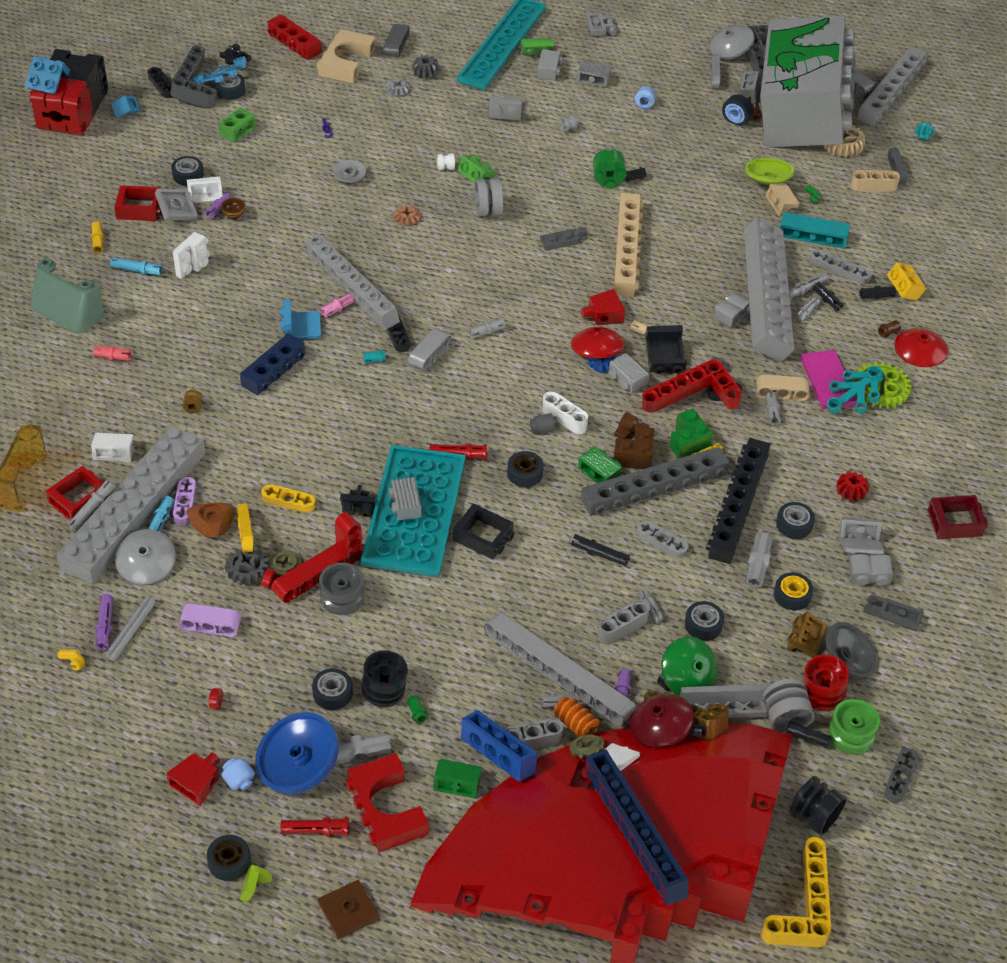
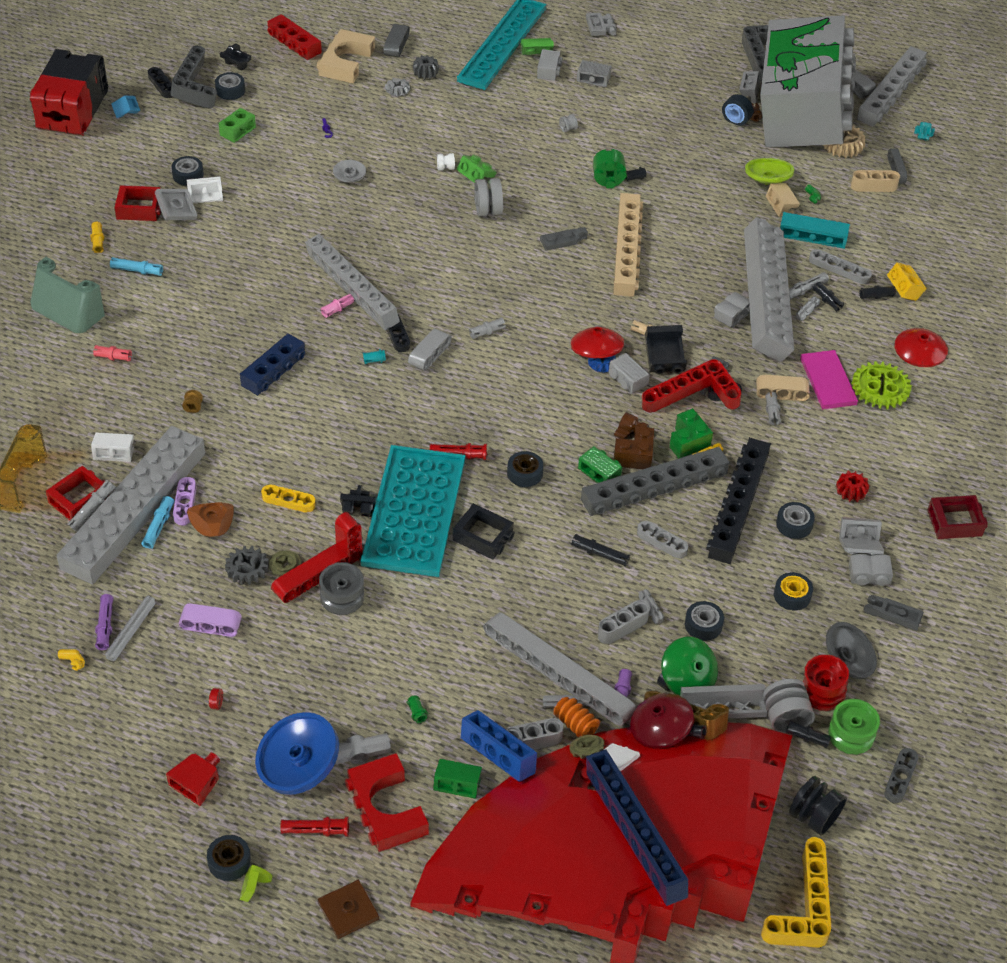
(45, 74): dark azure bracket -> none
(146, 567): light grey dish -> none
(191, 255): white plate -> none
(216, 207): medium lavender pin -> none
(218, 74): dark azure plant -> none
(233, 208): reddish brown piece -> none
(238, 774): light blue head -> none
(244, 528): yellow beam -> none
(269, 577): red tile -> none
(300, 324): dark azure bracket -> none
(332, 689): wheel -> none
(384, 678): black wheel -> none
(401, 218): nougat gear -> none
(405, 498): light grey brick -> none
(505, 108): light grey bracket -> none
(543, 423): dark grey brick -> none
(566, 412): white beam -> none
(605, 308): red torso -> none
(645, 97): light blue head -> none
(715, 71): light grey beam -> none
(732, 42): light grey dish -> none
(759, 560): light grey piece -> none
(806, 634): pearl gold bracket -> none
(835, 404): teal plant -> none
(886, 329): reddish brown pin -> none

